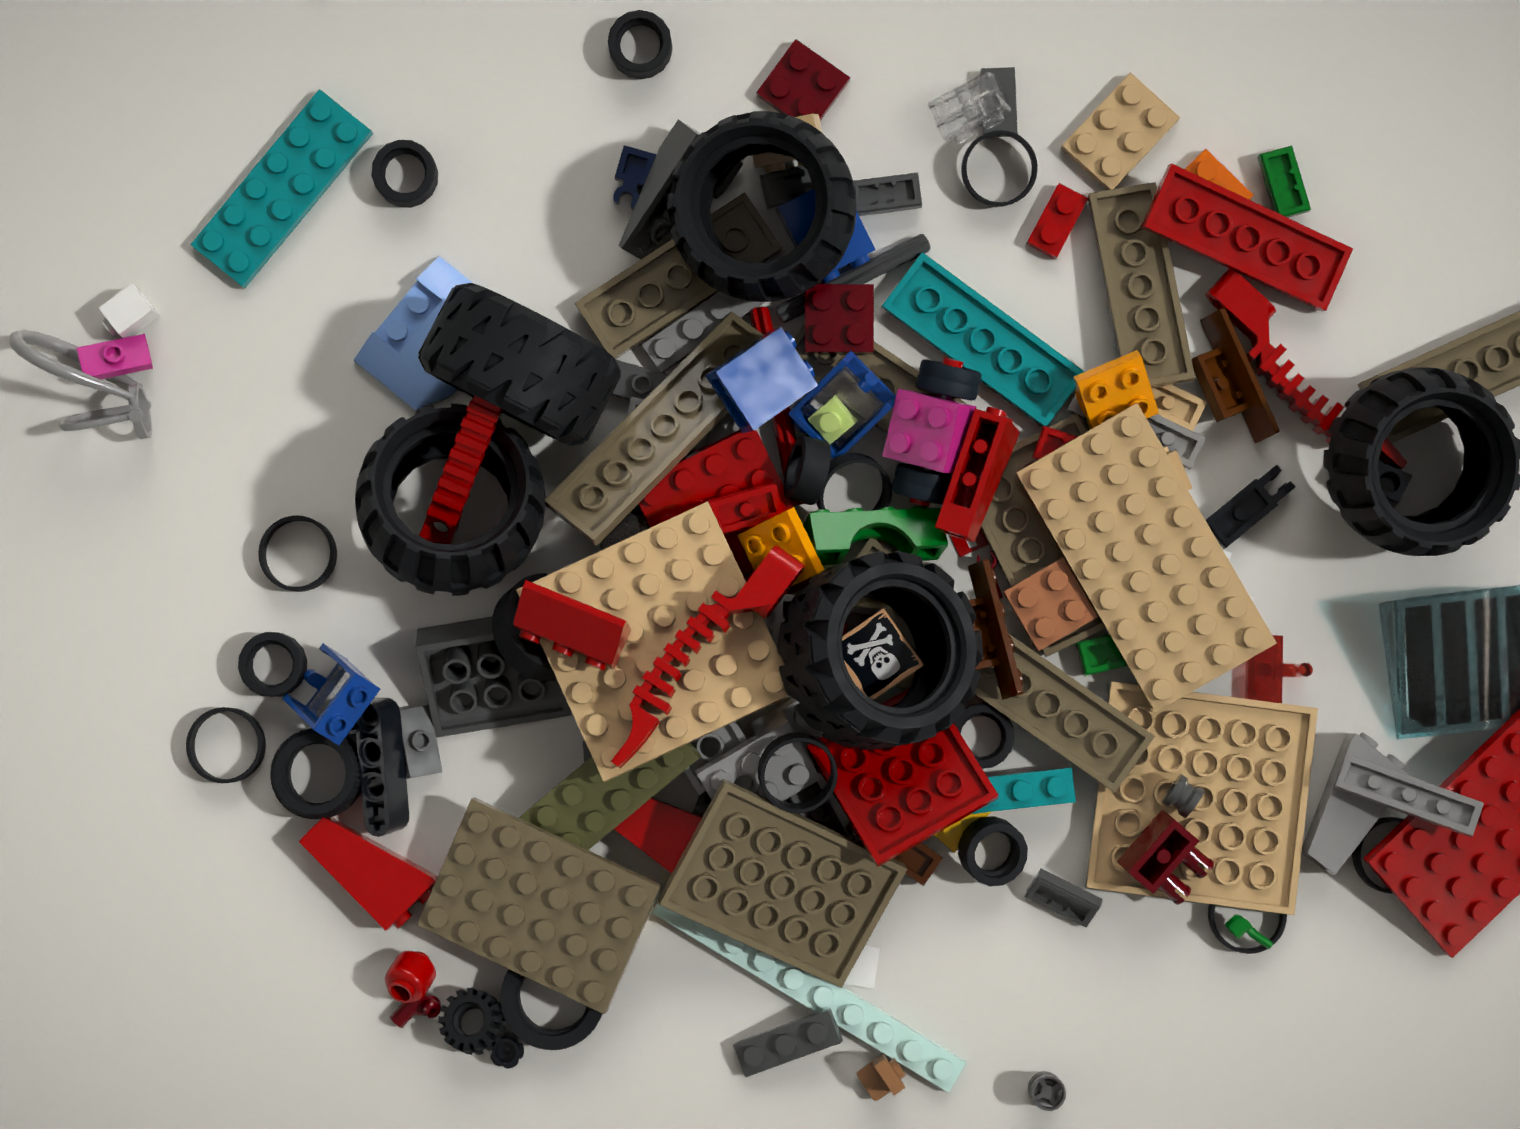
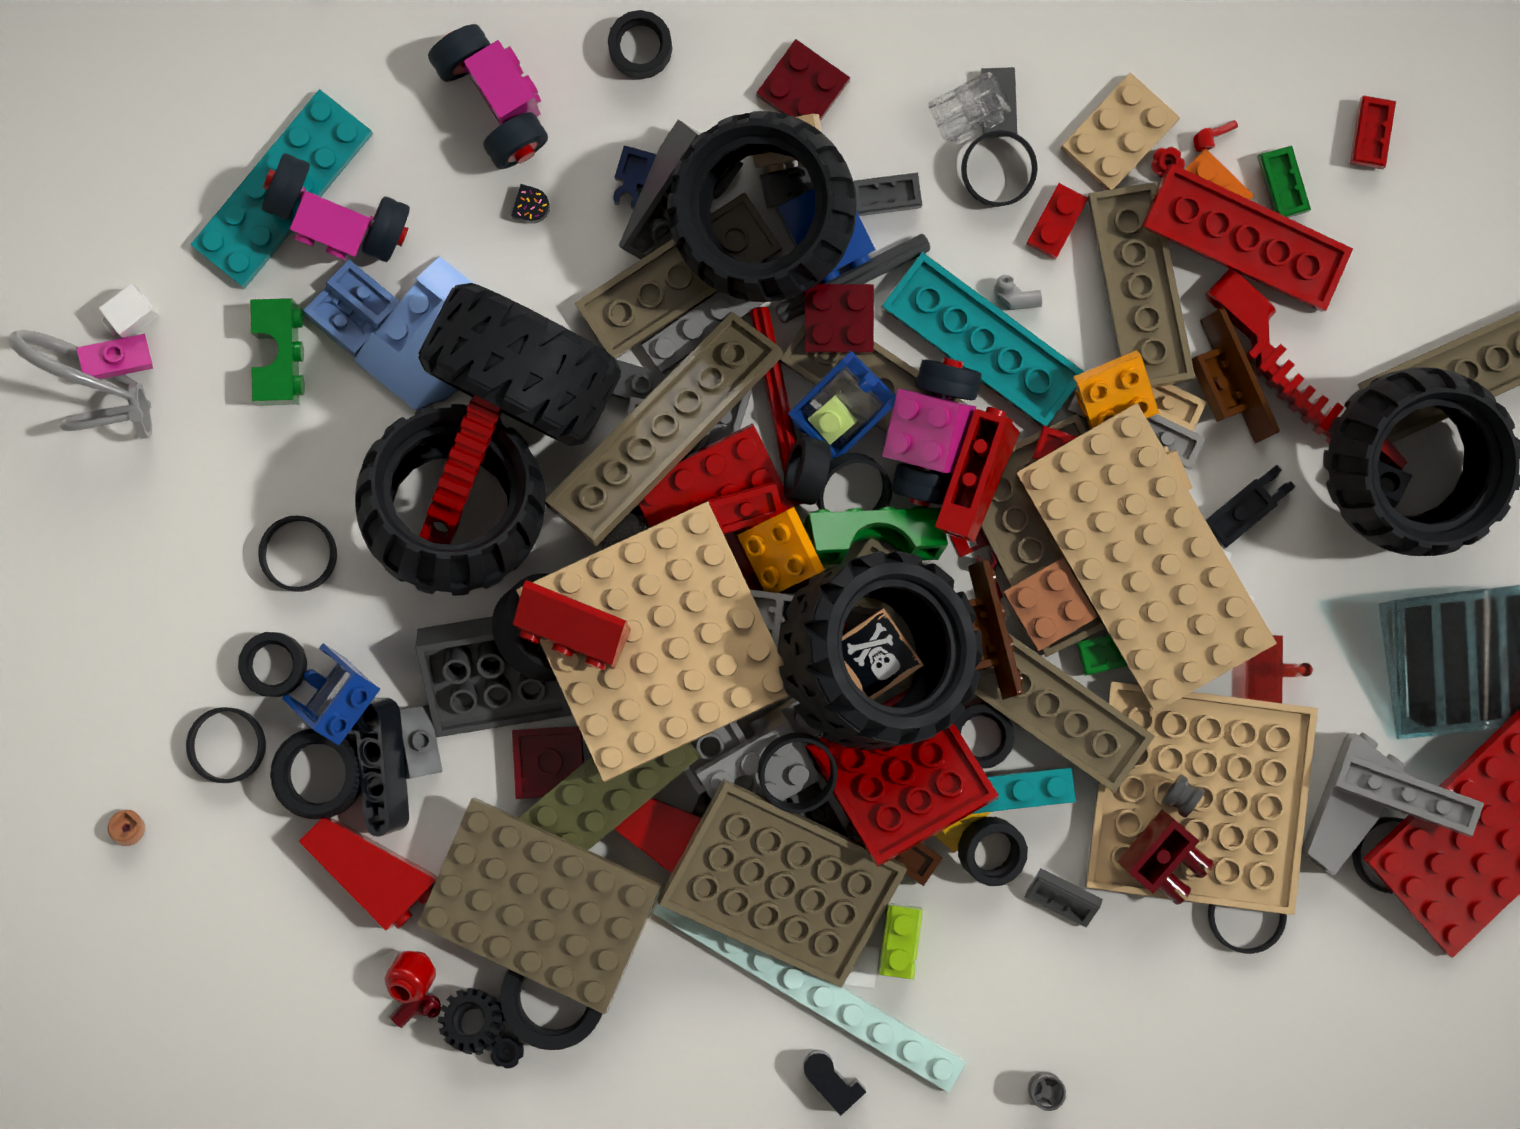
(126, 827): none -> nougat tile
(280, 380): none -> green arch
(329, 222): none -> brick
(350, 307): none -> medium blue slope
(395, 149): black tyre -> none
(500, 83): none -> brick
(530, 205): none -> black tile
(544, 758): none -> dark red plate
(758, 595): red piece -> none
(762, 379): brick -> none
(788, 1042): dark grey plate -> none
(829, 1082): none -> black leg
(882, 1077): medium nougat bracket -> none
(900, 941): none -> lime brick
(1014, 297): none -> light grey arm
(1161, 155): none -> red plate
(1205, 138): none -> red hand
(1239, 926): green hand -> none
(1372, 132): none -> red plate

